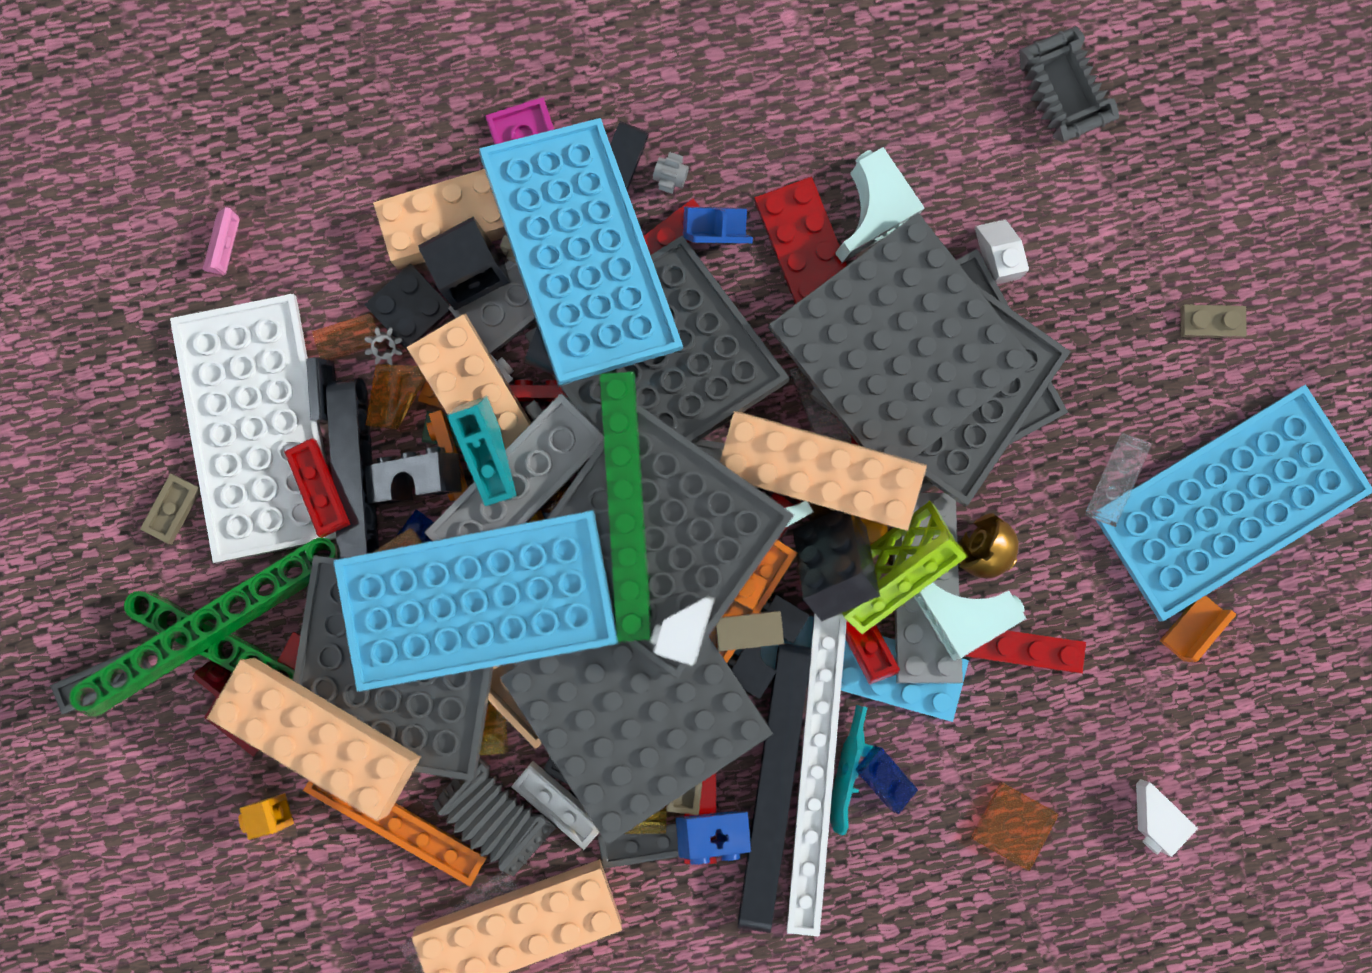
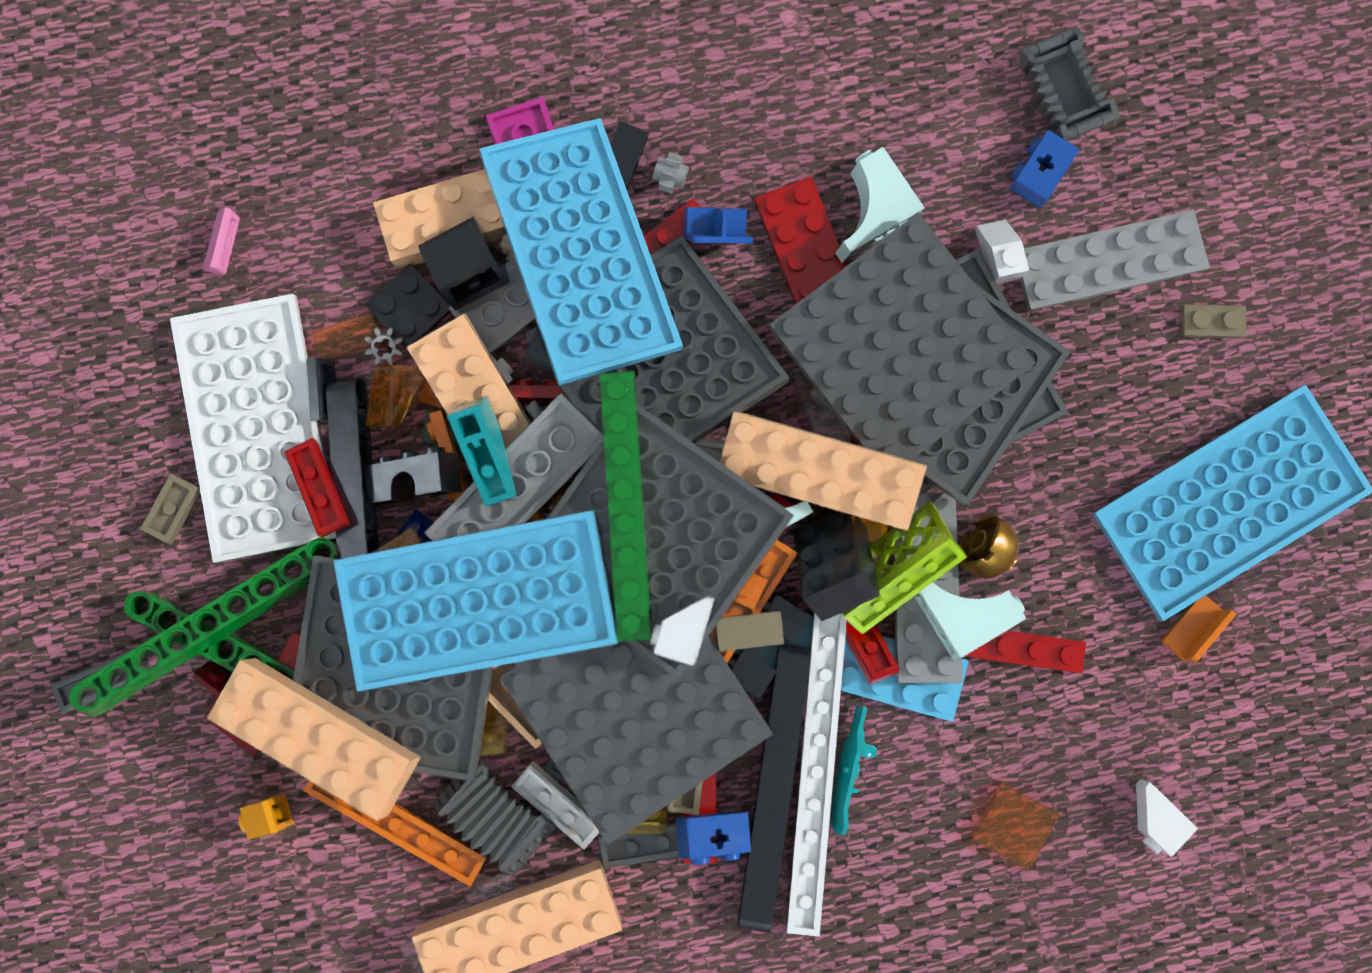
(886, 779): clear blue plate -> none
(1055, 155): none -> blue brick
(1113, 260): none -> light grey plate
(1118, 479): clear tile -> none

